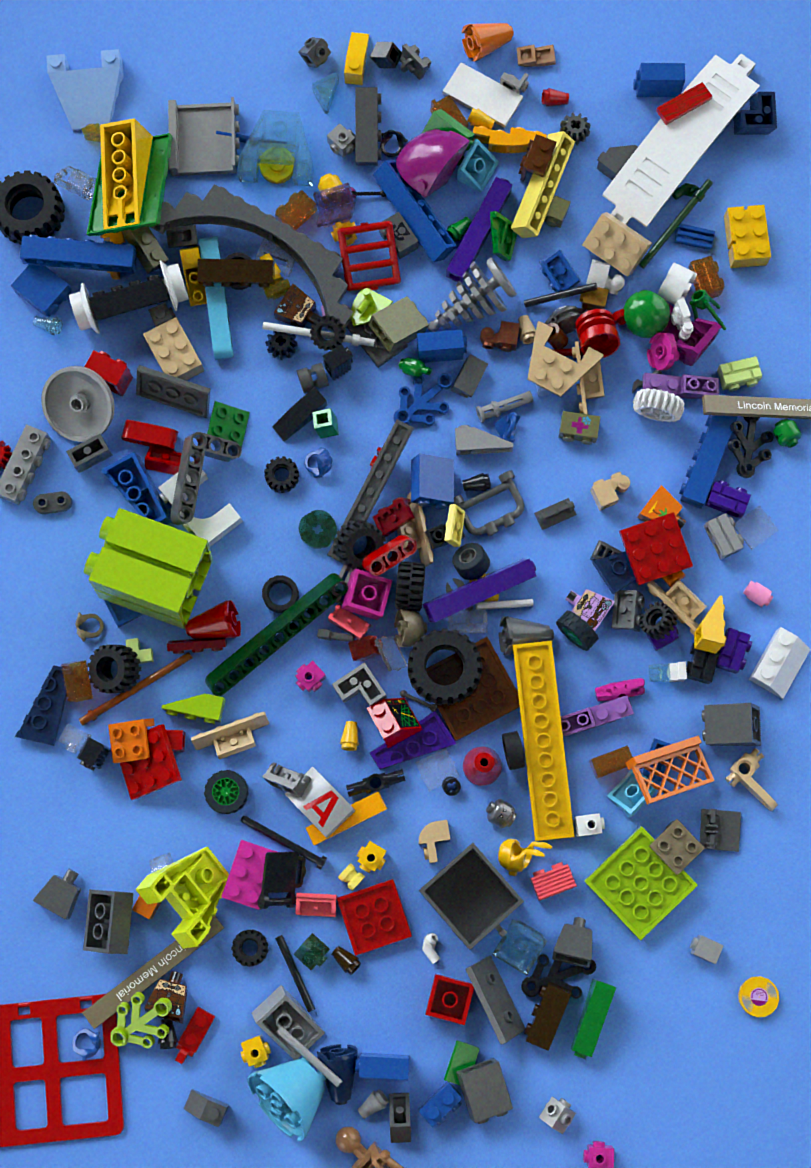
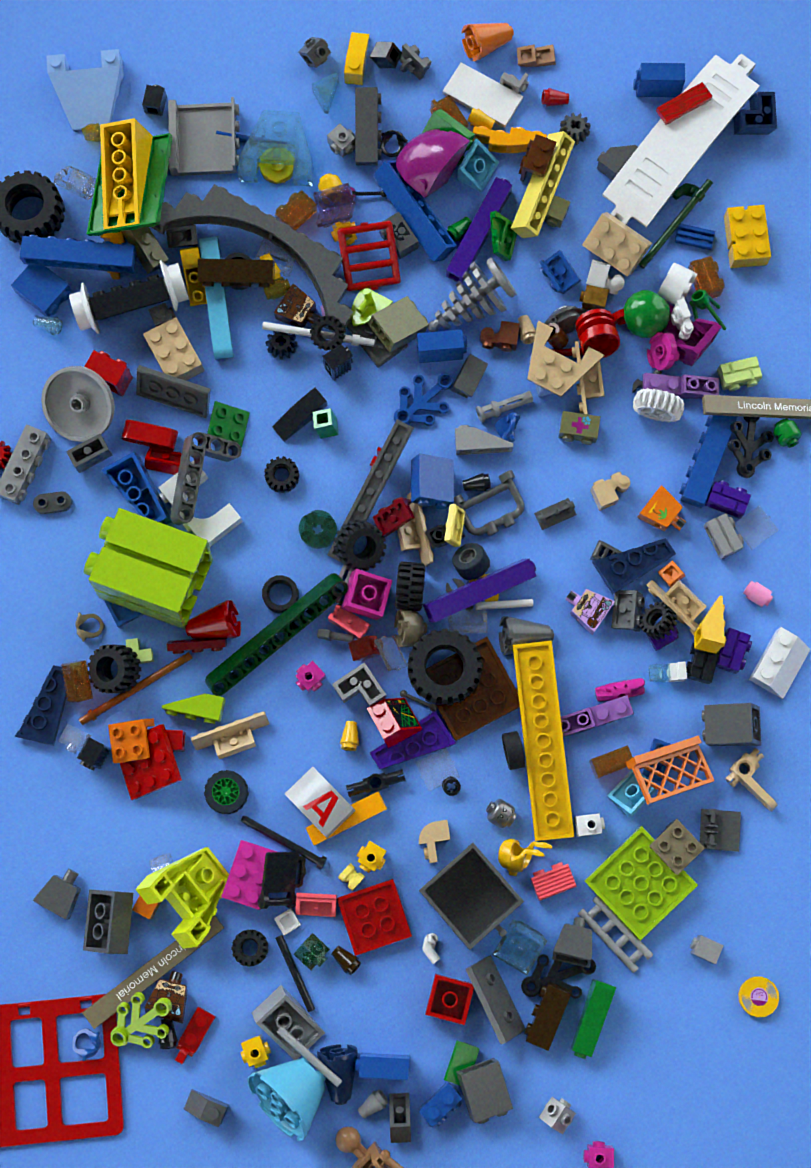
(154, 100): none -> black brick
(286, 779): dark grey hinge -> none
(287, 921): none -> white tile
(306, 379): dark grey wheel -> none
(323, 461): blue piece -> none
(398, 555): red beam -> none
(414, 367): green plant -> none
(481, 774): cone -> none
(561, 294): black bar -> none
(577, 630): black wheel -> none
(615, 946): none -> light grey bar
(655, 548): red plate -> none

